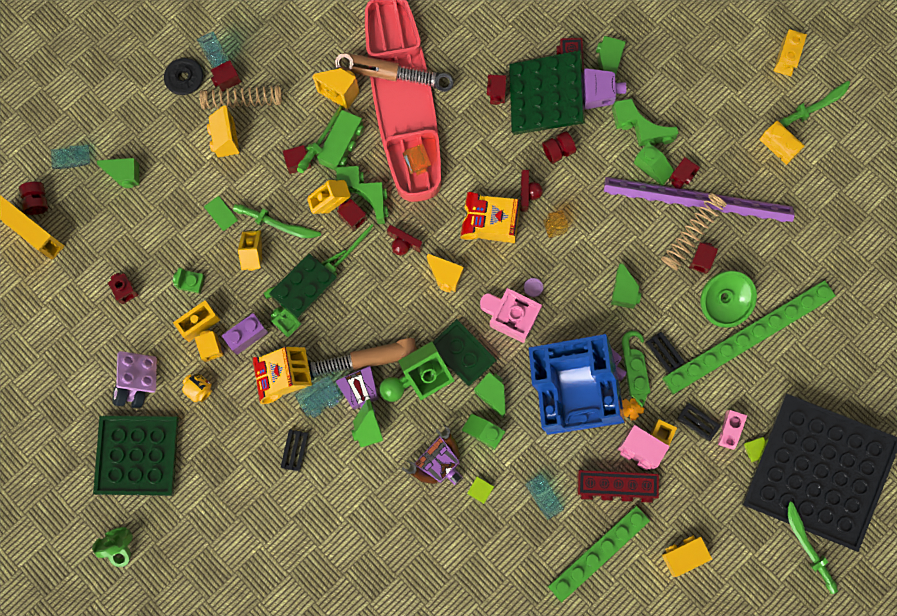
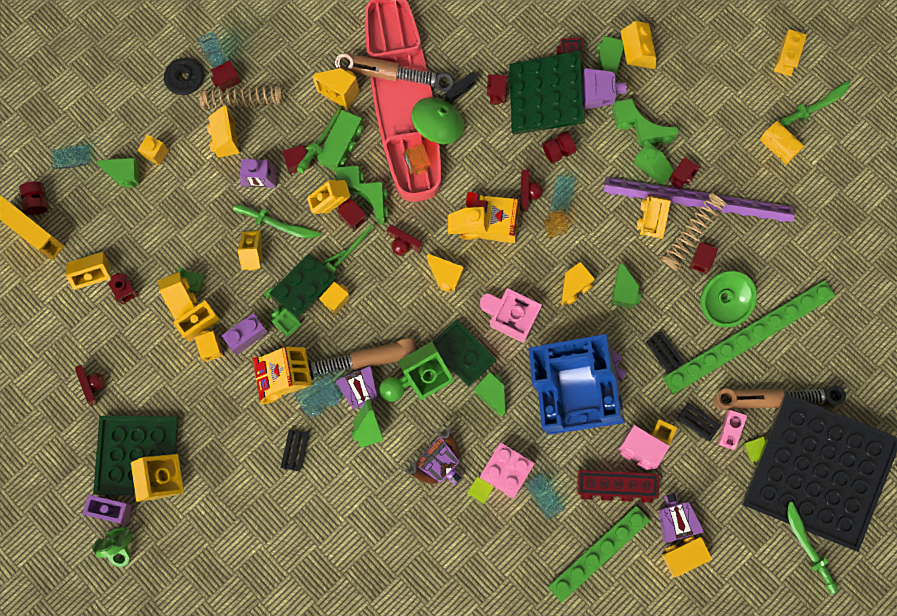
(88, 270): none -> yellow brick
(89, 383): none -> dark red tile
(107, 509): none -> medium lavender brick
(134, 377): lavender plate -> none
(153, 150): none -> yellow brick
(157, 477): none -> yellow slope
(177, 294): none -> yellow brick
(196, 387): yellow head -> none
(220, 213): bright green sticker -> none
(255, 173): none -> medium lavender torso
(335, 297): none -> yellow brick
(437, 120): none -> bright green dish
(461, 87): none -> black tile
(467, 221): none -> yellow slope
(483, 431): bright green slope -> none
(506, 470): none -> bright pink brick
(533, 287): lavender piece -> none
(562, 194): none -> clear light blue slope
(575, 282): none -> yellow slope
(632, 409): light orange plant -> none
(636, 369): bright green plate -> none
(639, 45): none -> yellow slope
(654, 216): none -> yellow hinge
(678, 520): none -> torso
(773, 397): none -> medium nougat piece

